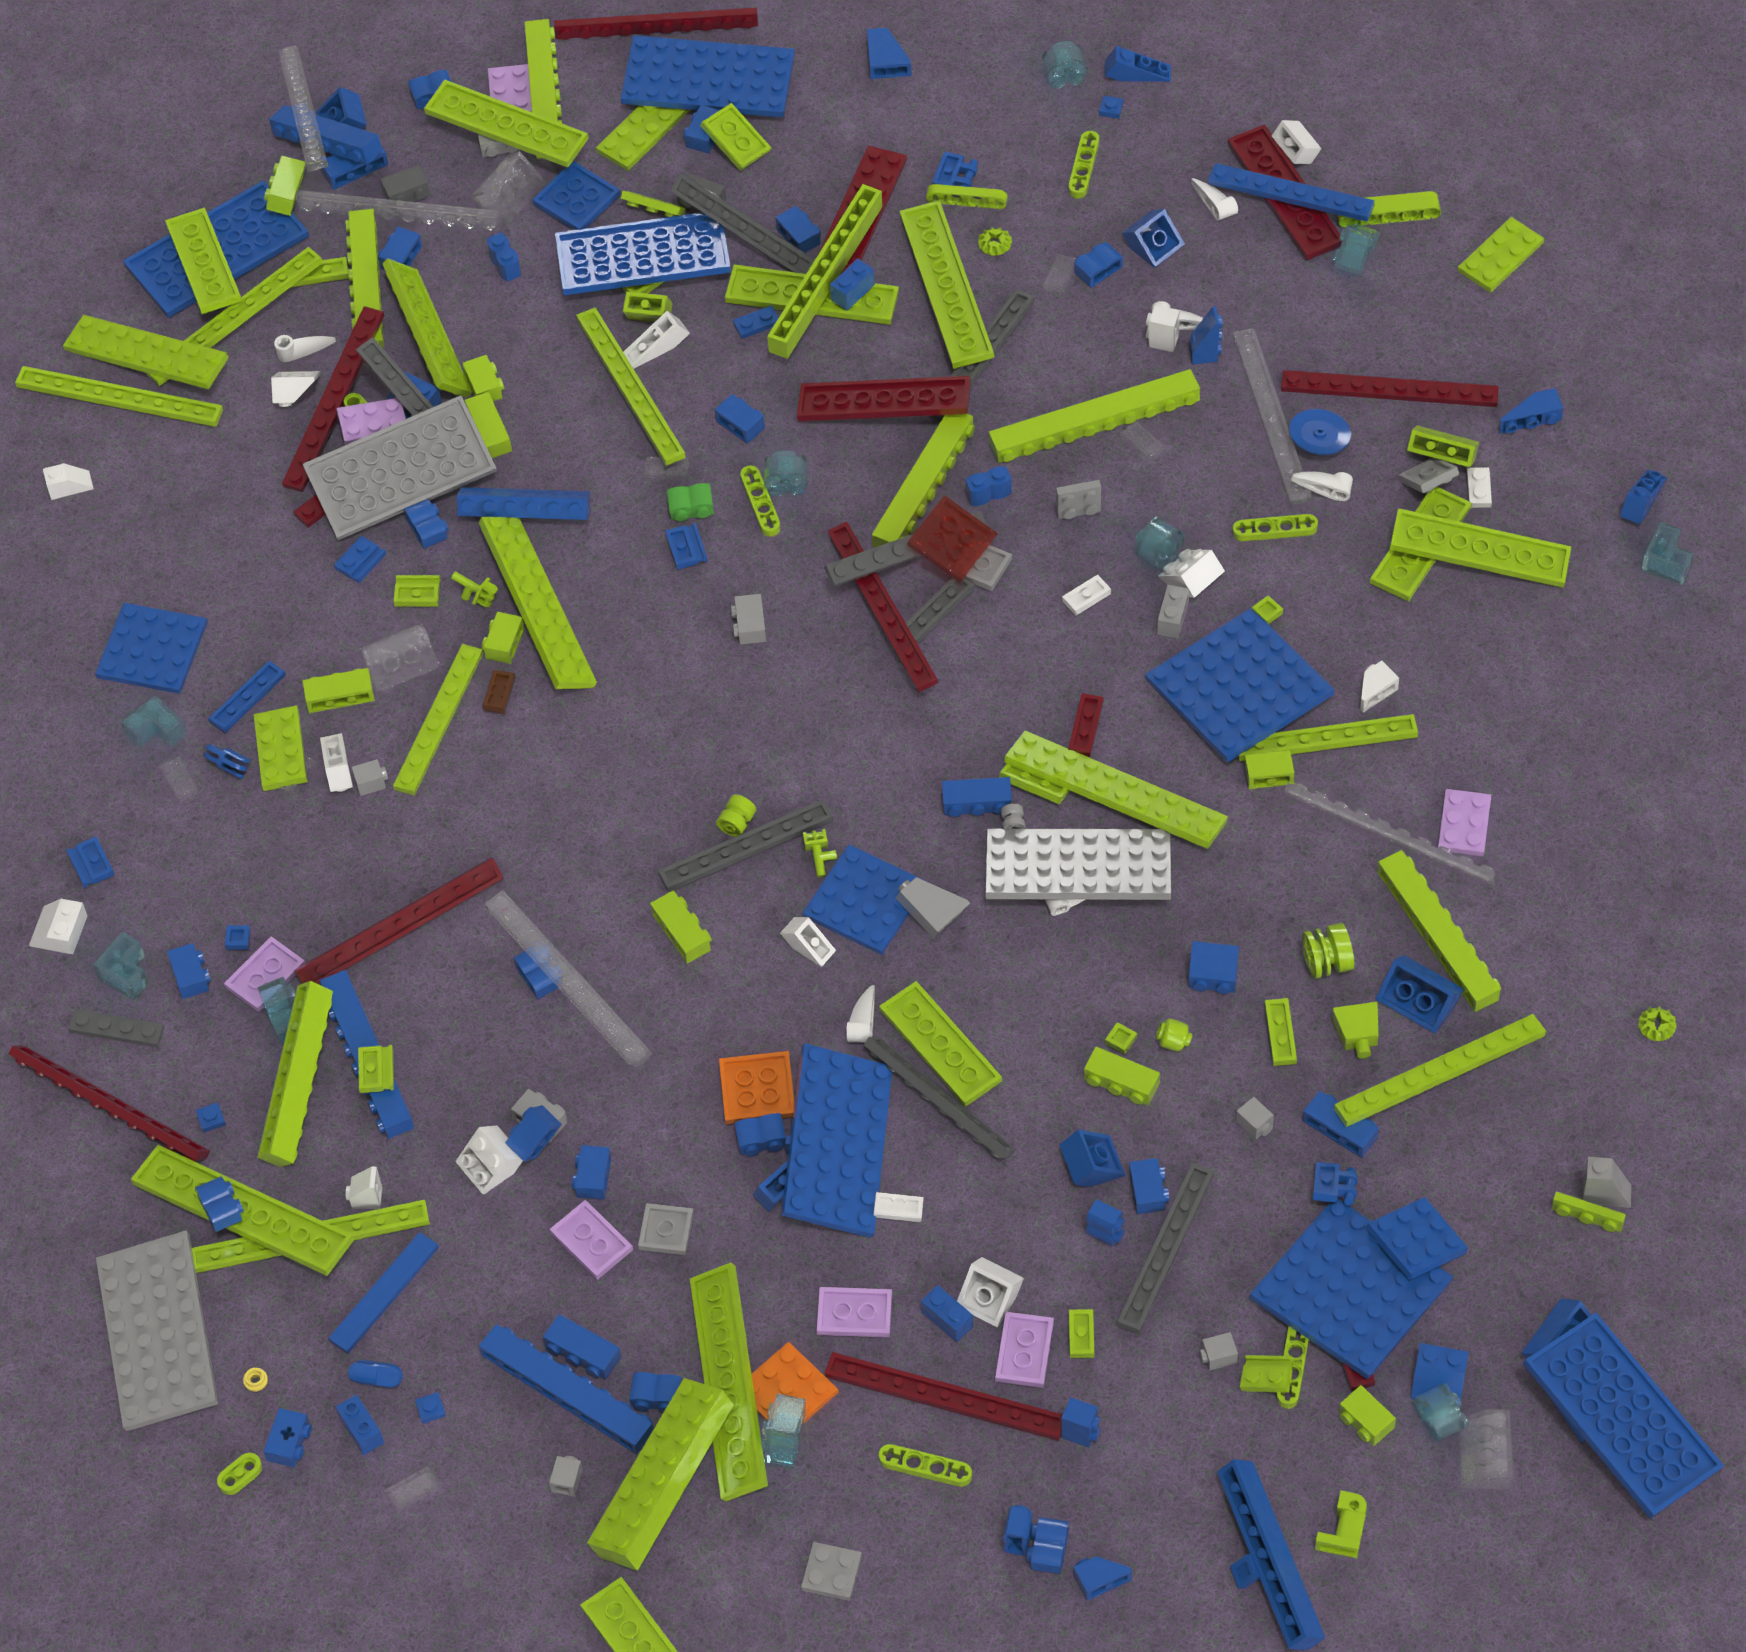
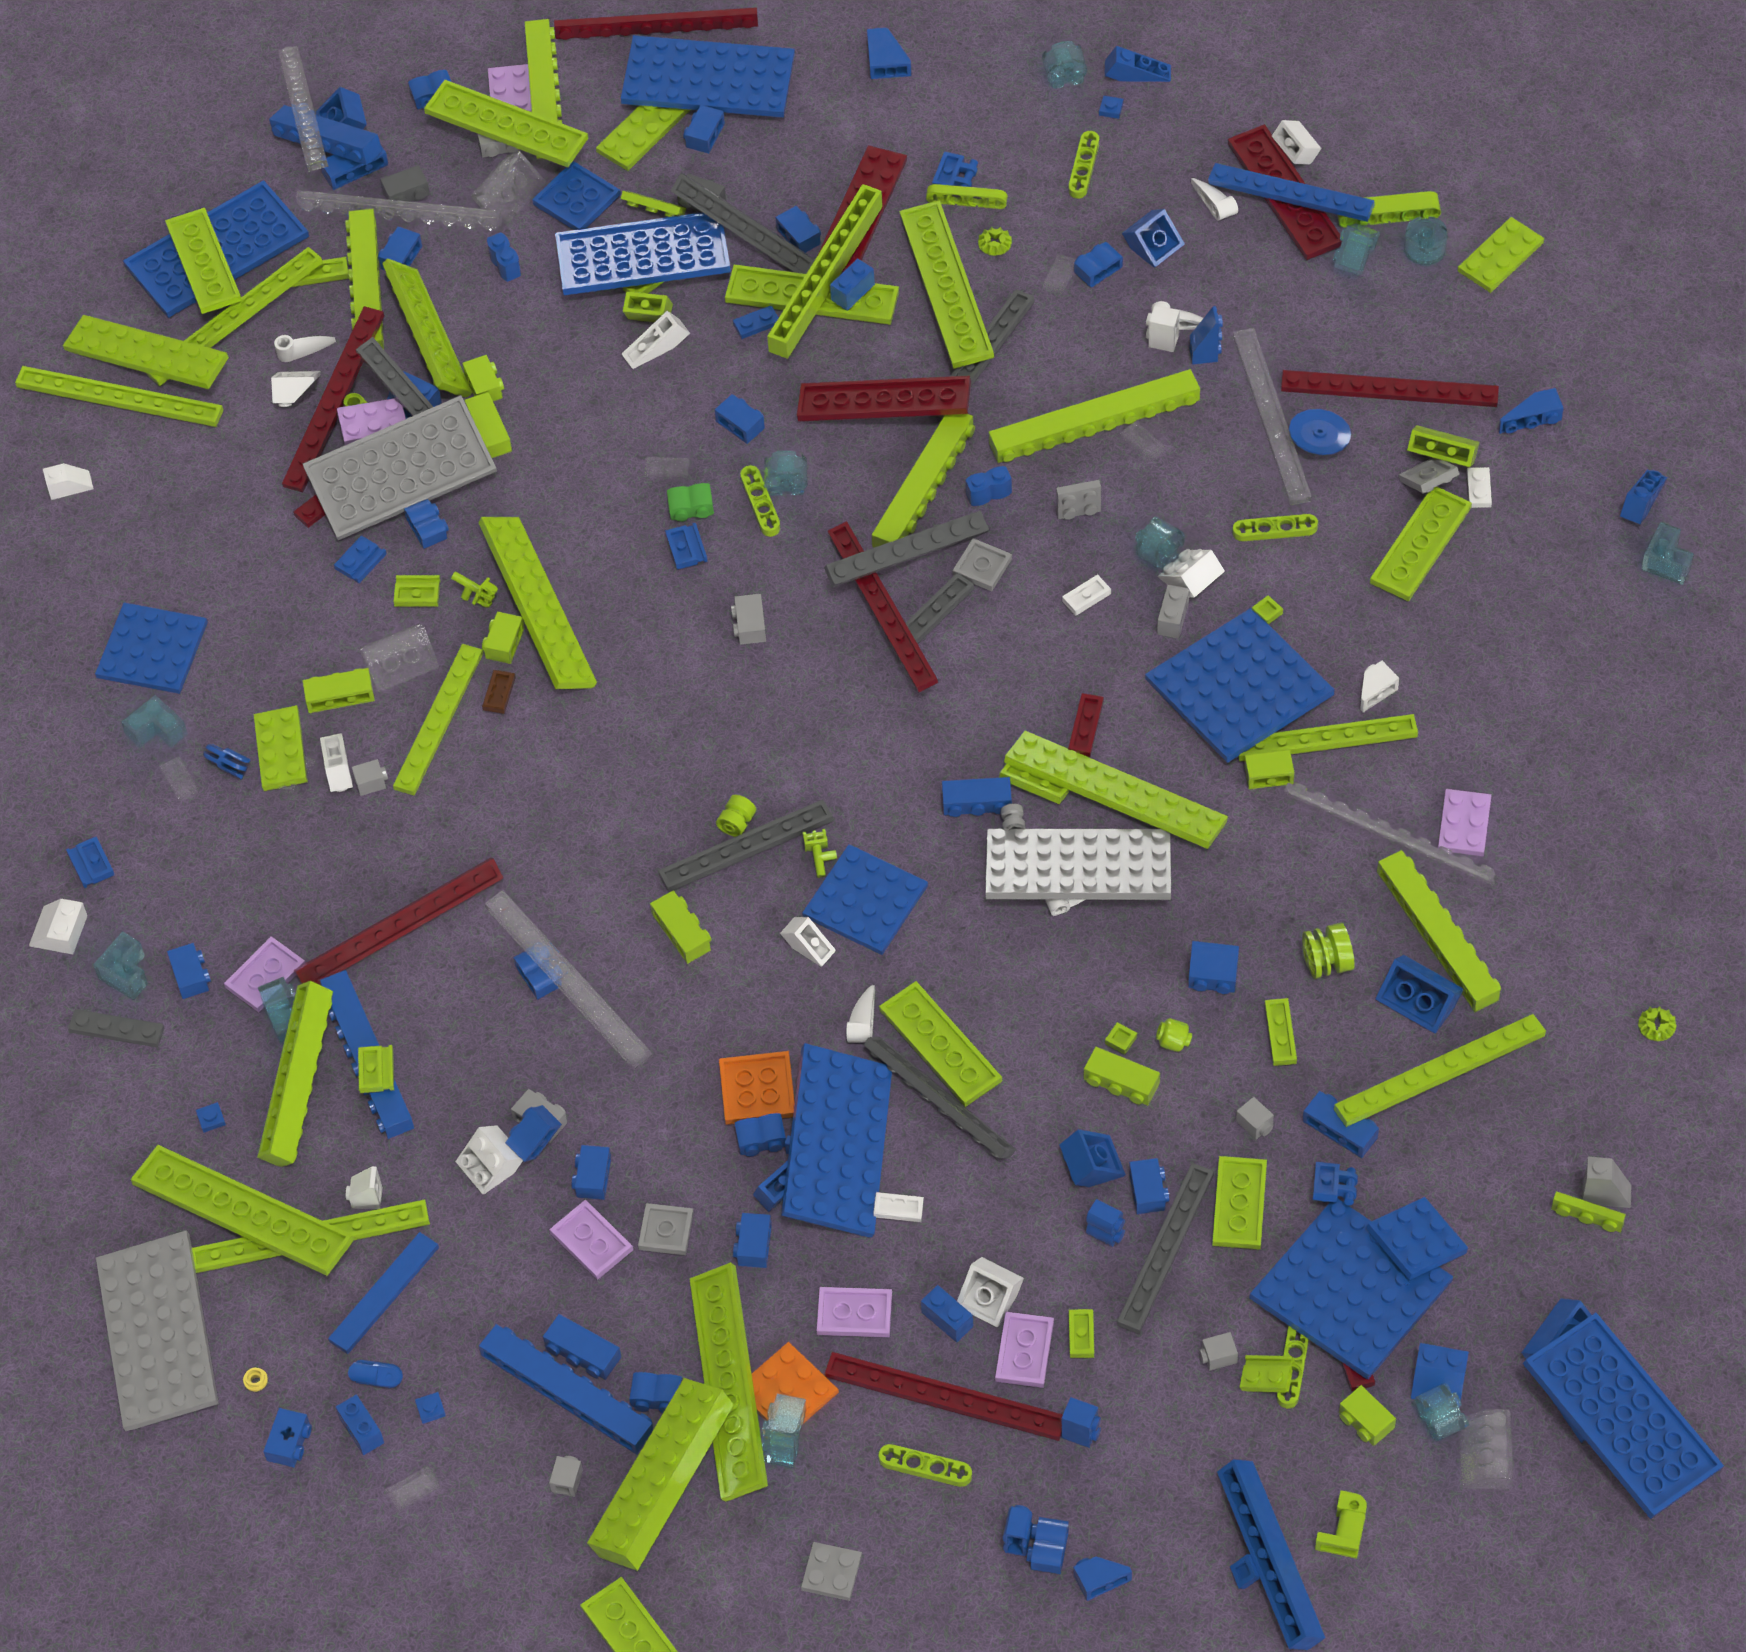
(115, 1106): dark red plate -> none
(219, 1204): blue brick -> none
(237, 937): blue plate -> none
(237, 1472): lime plate -> none
(246, 697): blue tile -> none
(284, 185): lime brick -> none
(523, 503): blue brick -> none
(630, 386): lime plate -> none
(735, 136): lime tile -> none
(754, 1240): none -> blue brick
(930, 904): light grey slope -> none
(952, 539): clear red plate -> none
(1239, 1202): none -> lime plate
(1331, 486): white piece -> none
(1357, 1027): lime torso -> none
(1425, 241): none -> clear light blue brick
(1480, 548): lime plate -> none

